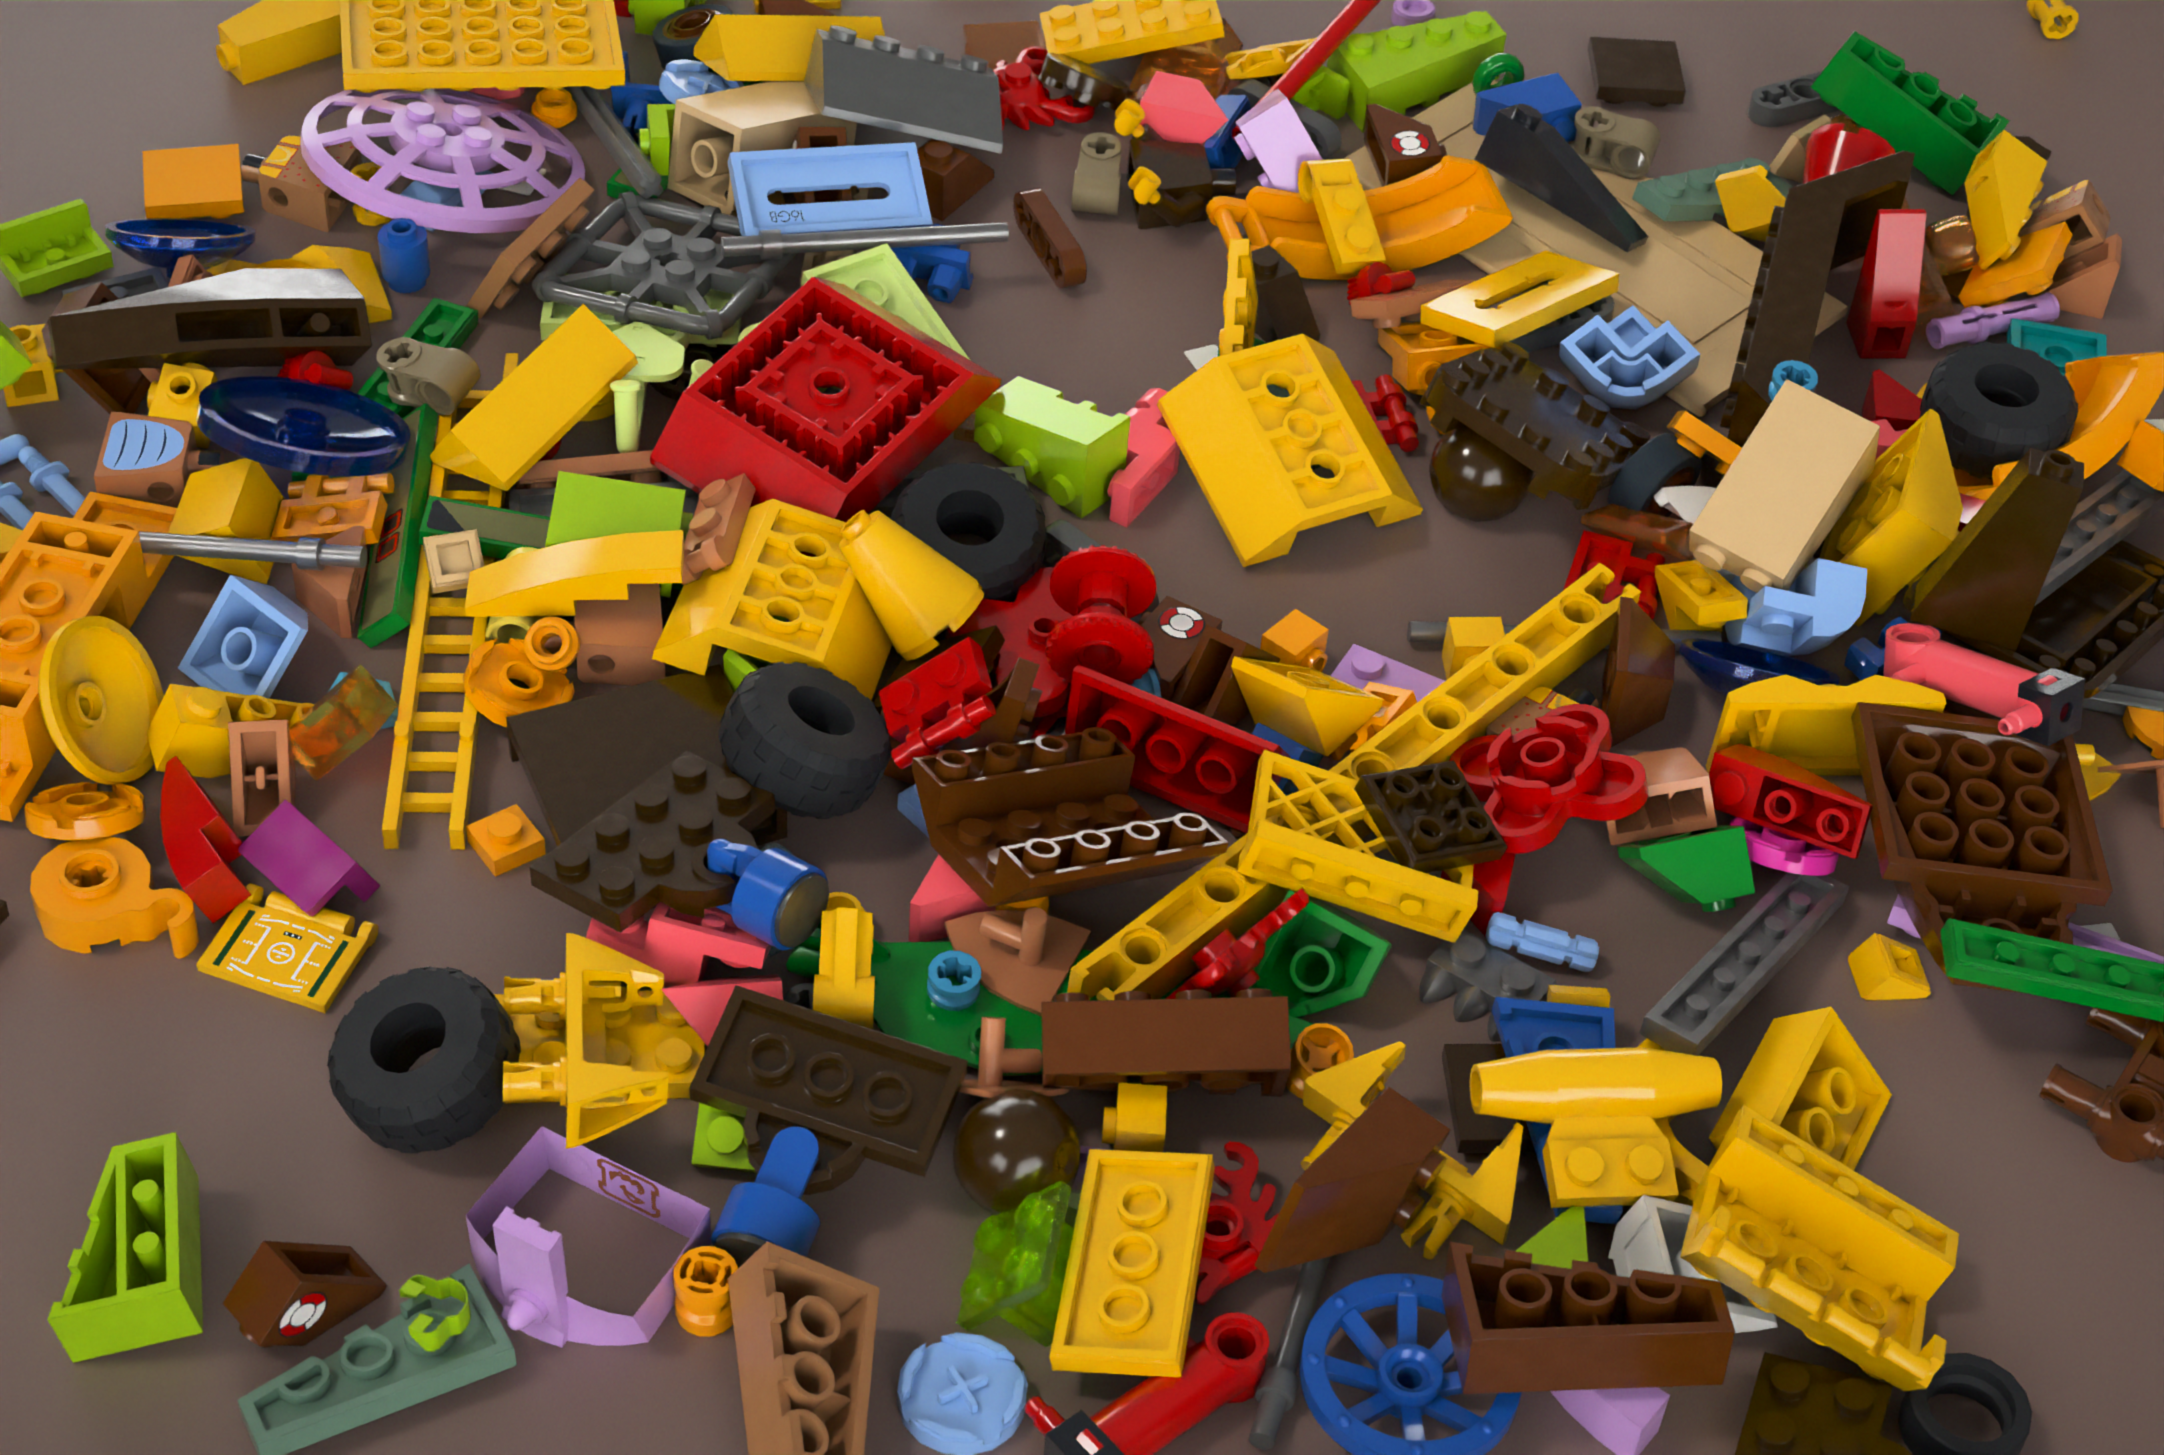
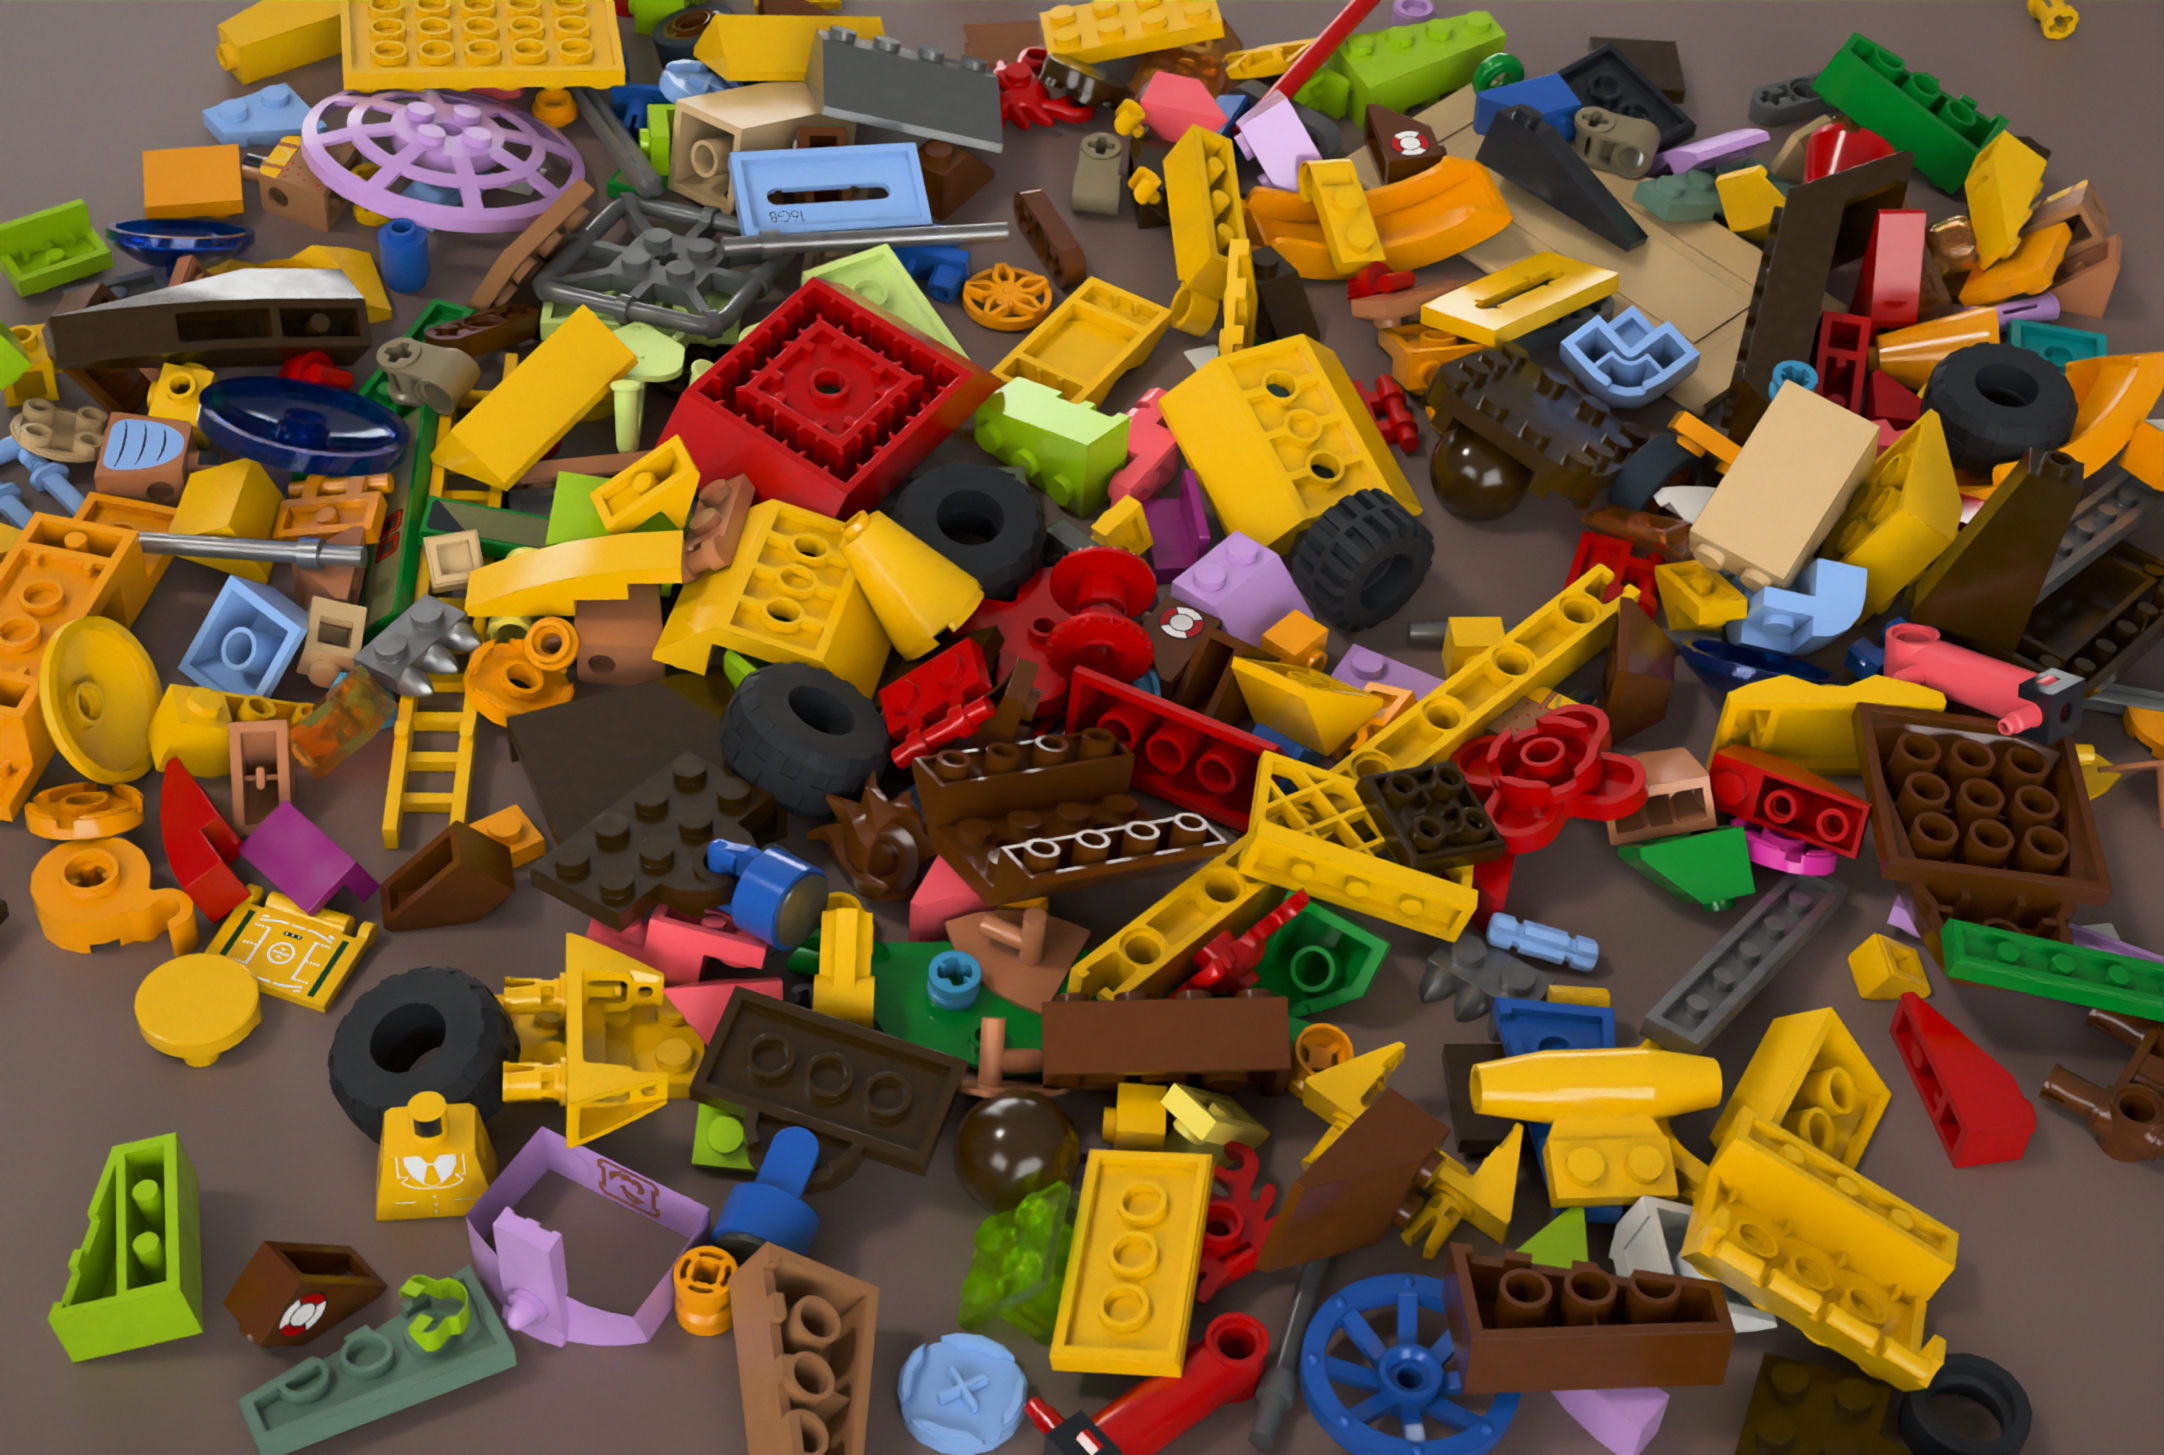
(59, 431): none -> tan dish
(198, 1007): none -> yellow tile
(259, 117): none -> light blue wing
(330, 649): none -> tan brick
(418, 644): none -> flat silver plate
(432, 1160): none -> yellow torso
(448, 882): none -> reddish brown slope
(488, 329): none -> reddish brown beam
(655, 483): none -> yellow slope
(877, 842): none -> reddish brown hair
(1007, 298): none -> light orange wheel
(1088, 342): none -> yellow slope
(1123, 527): none -> yellow bracket
(1177, 531): none -> magenta panel
(1203, 219): none -> yellow hinge
(1208, 1122): none -> light yellow slope
(1242, 587): none -> lavender slope
(1363, 559): none -> black tyre
(1615, 84): none -> black tile
(1708, 152): none -> lavender slope
(1841, 357): none -> red slope
(1914, 351): none -> light orange cone
(1962, 1088): none -> red slope

